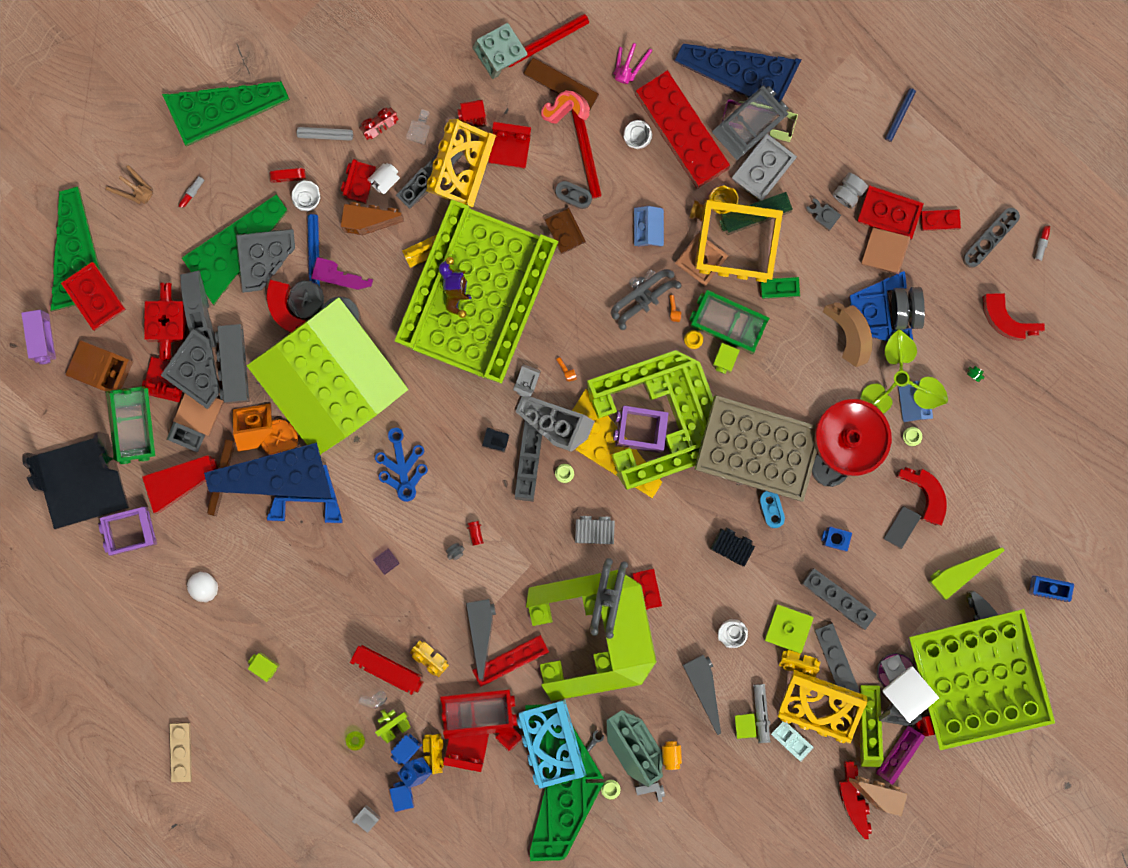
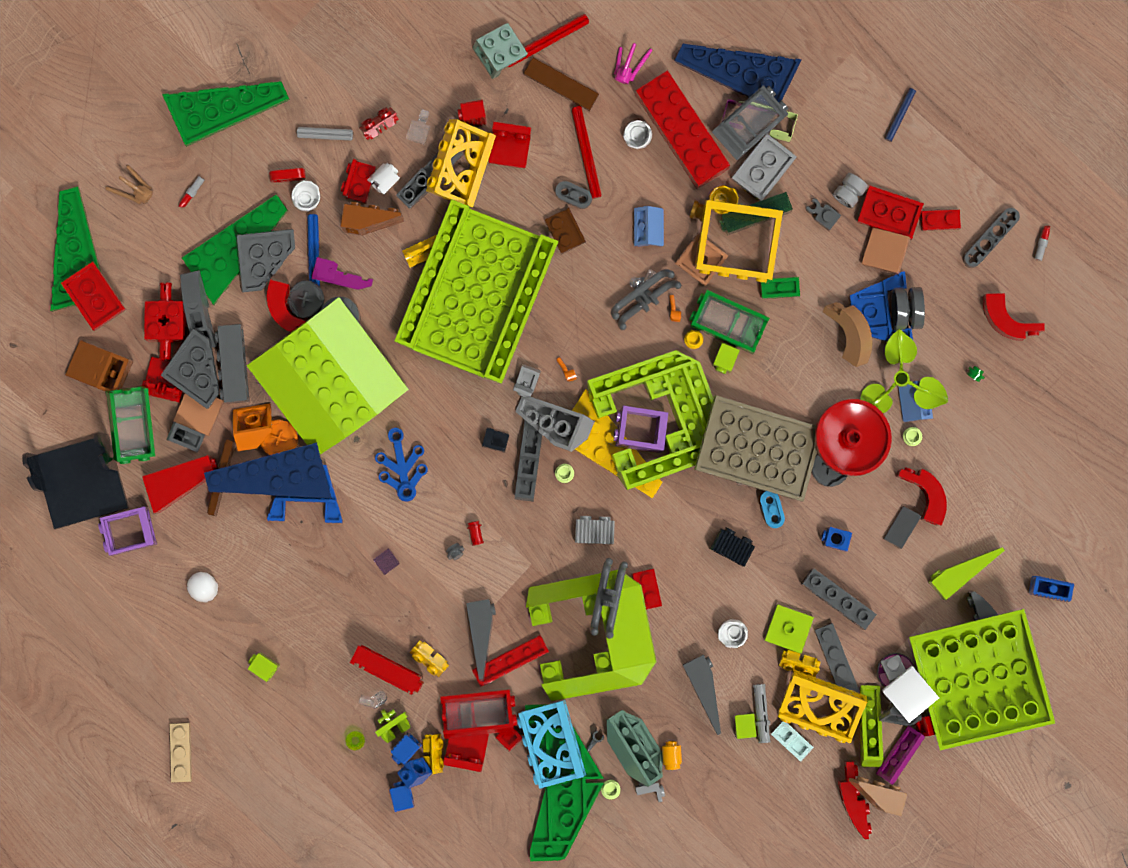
(38, 336): medium lavender window -> none
(366, 818): light grey panel -> none
(454, 287): piece -> none
(563, 104): coral animal -> none

